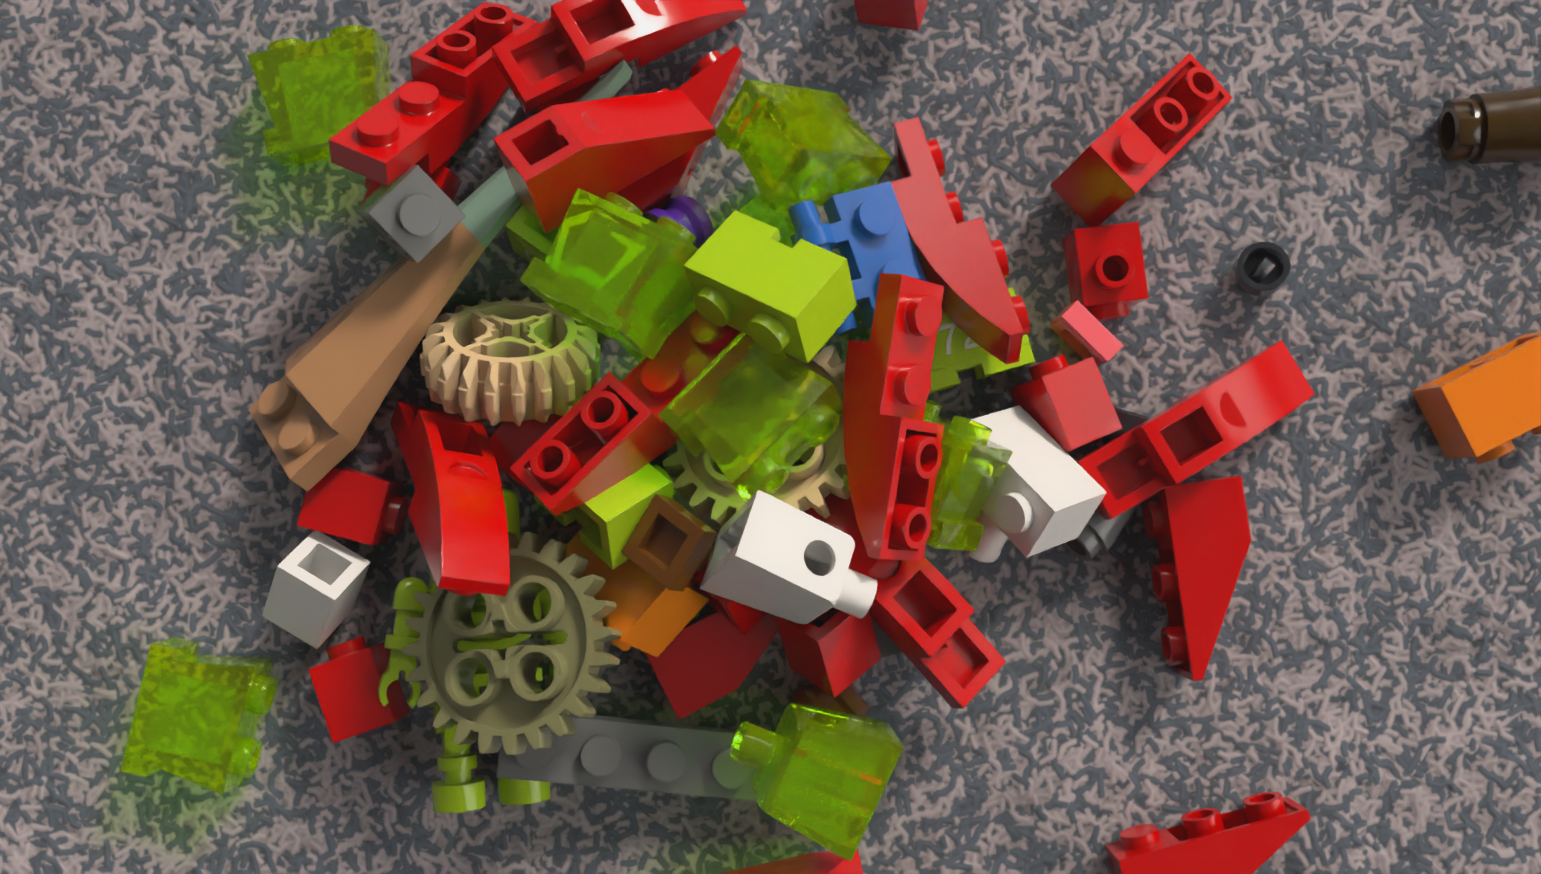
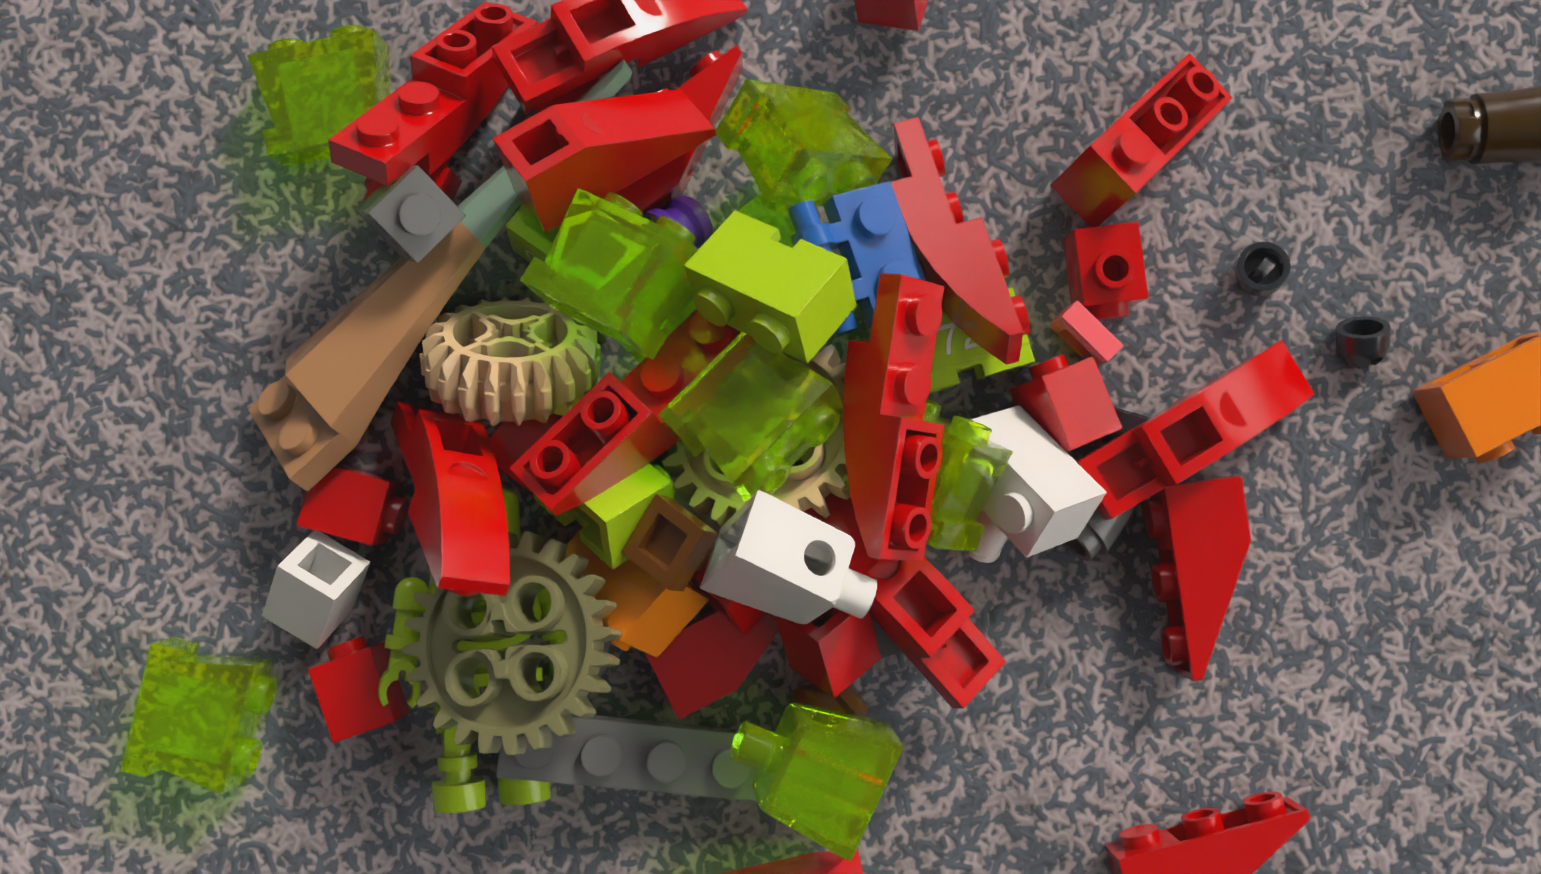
(1366, 348): none -> black hinge

